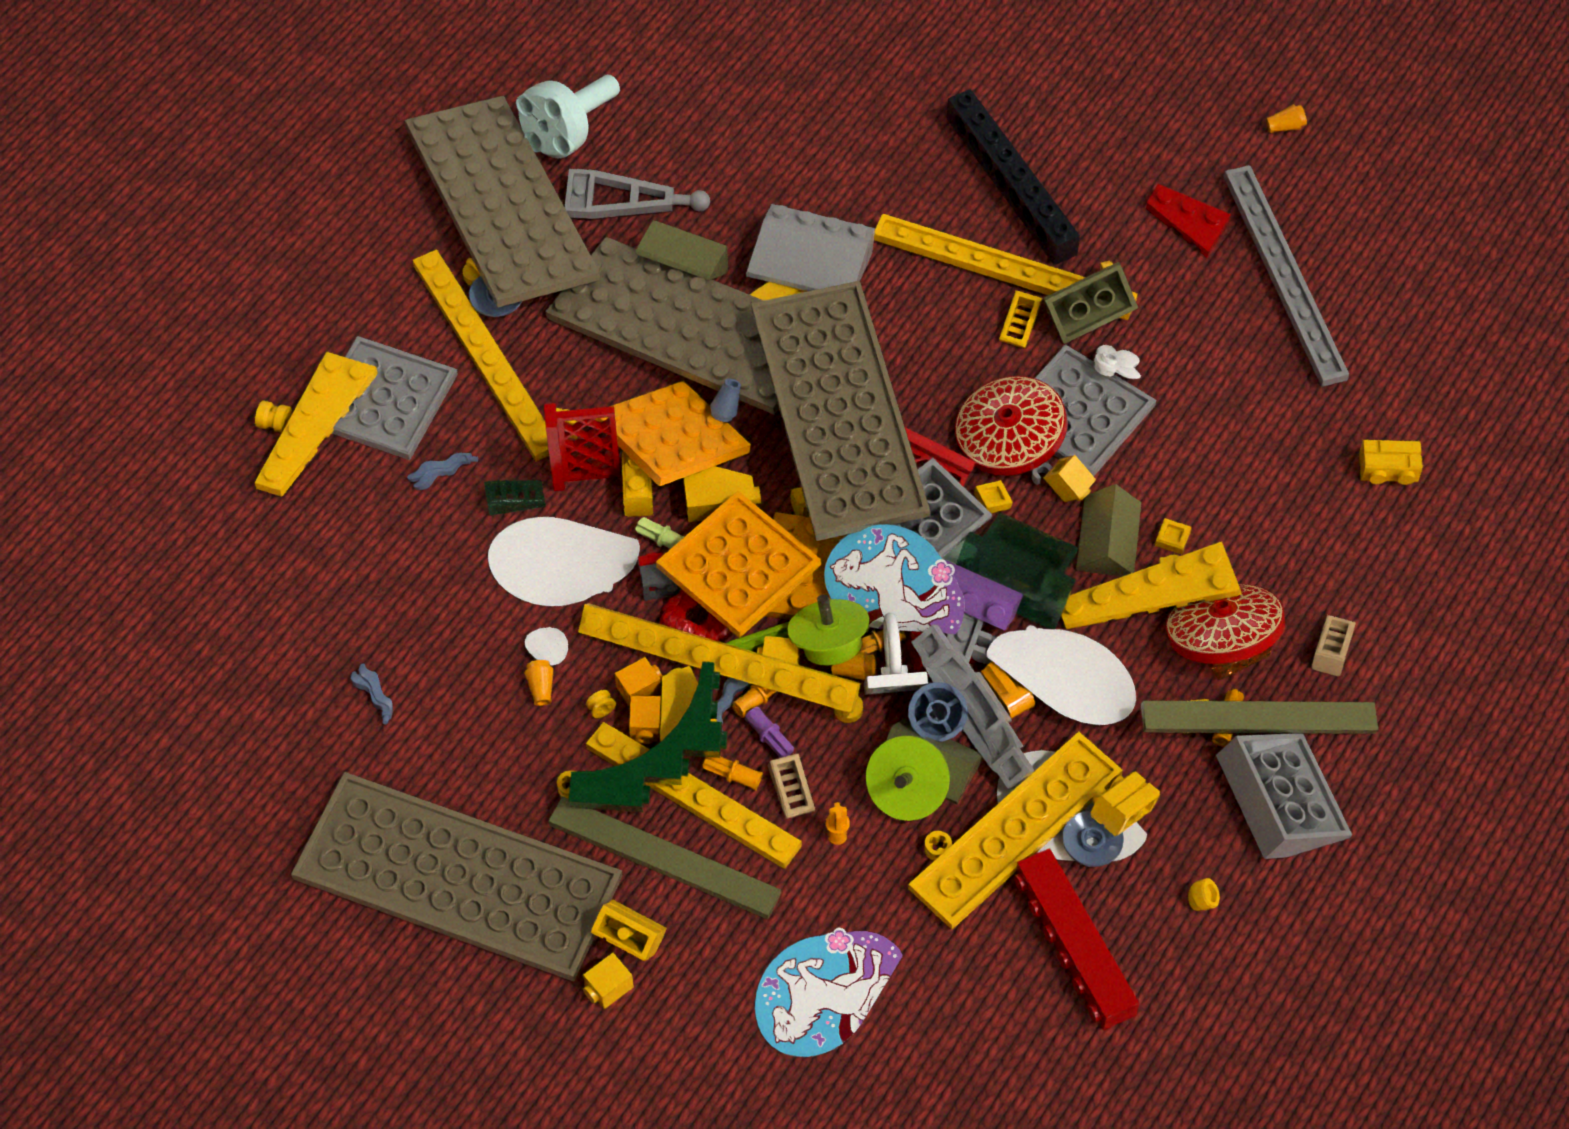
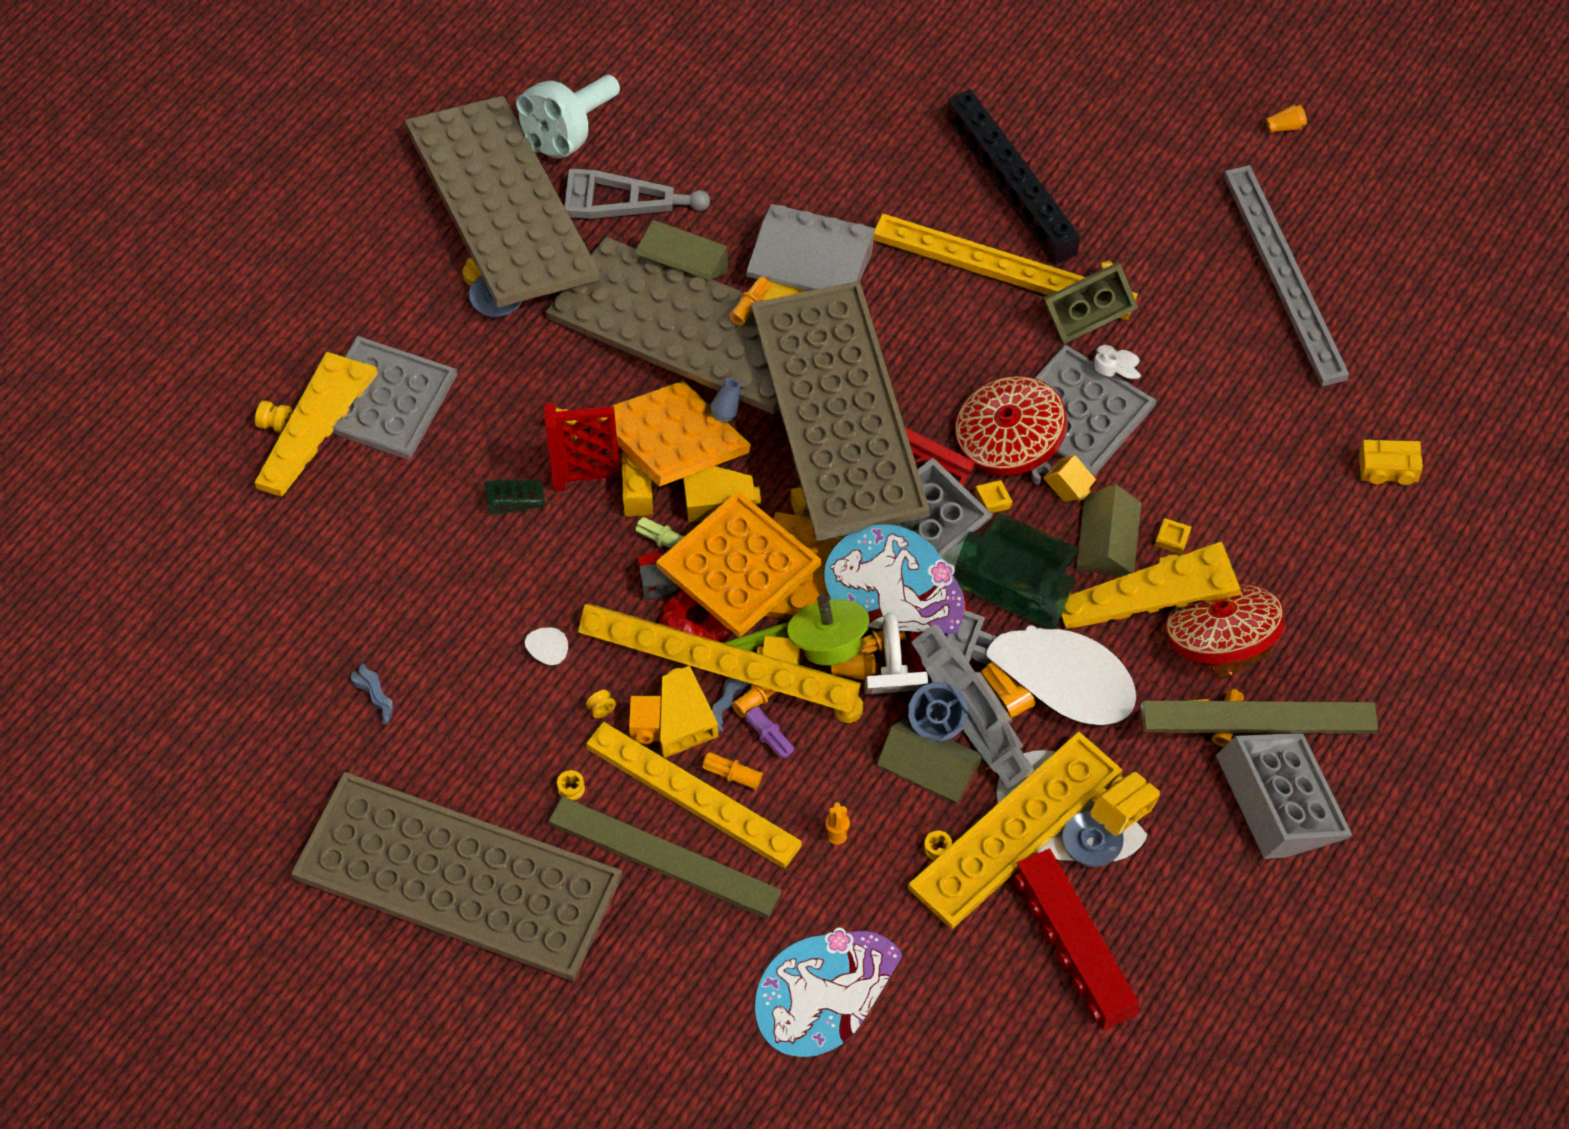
(432, 469): sand blue hair -> none
(484, 352): yellow plate -> none
(539, 678): light orange cone -> none
(559, 560): white sticker -> none
(607, 981): yellow brick -> none
(624, 785): dark green arch -> none
(628, 930): yellow brick -> none
(638, 680): light orange brick -> none
(743, 309): none -> light orange axle
(785, 763): tan slope -> none
(907, 778): lime piece -> none
(987, 598): medium lavender brick -> none
(1027, 301): yellow slope -> none
(1192, 218): red wing -> none
(1203, 895): yellow tile -> none
(1331, 661): tan slope -> none

